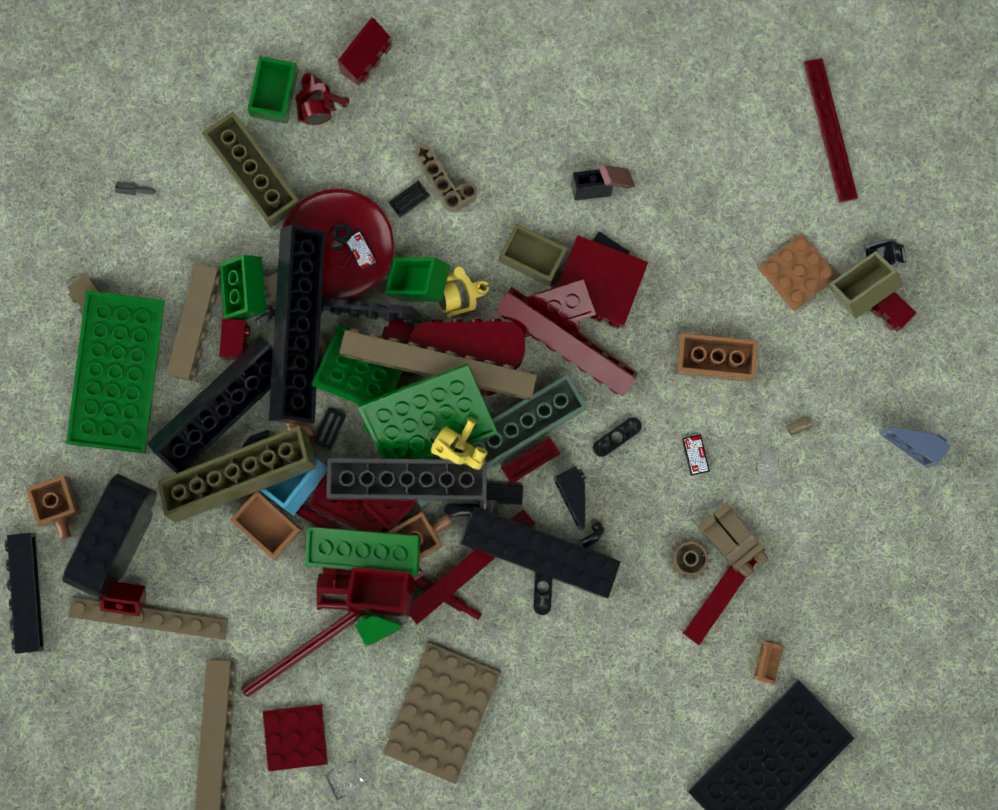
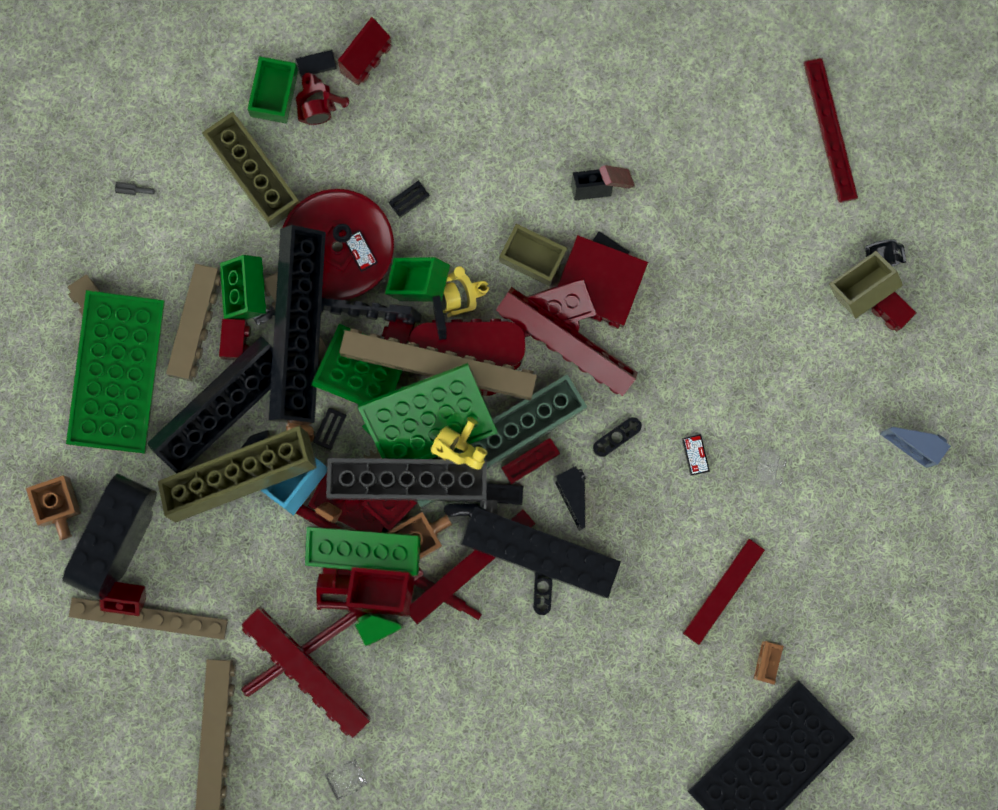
(25, 593): black brick -> none
(266, 525): medium nougat piece -> none
(295, 737): dark red plate -> none
(306, 671): none -> dark red brick
(316, 63): none -> black tile
(329, 512): none -> medium nougat slope
(439, 318): none -> black tile
(441, 177): dark tan beam -> none
(441, 713): dark tan plate -> none
(594, 537): black arm -> none
(700, 558): dark tan gear -> none
(716, 357): medium nougat brick -> none
(747, 545): dark tan hips -> none
(797, 272): medium nougat plate -> none
(800, 425): dark tan pin -> none

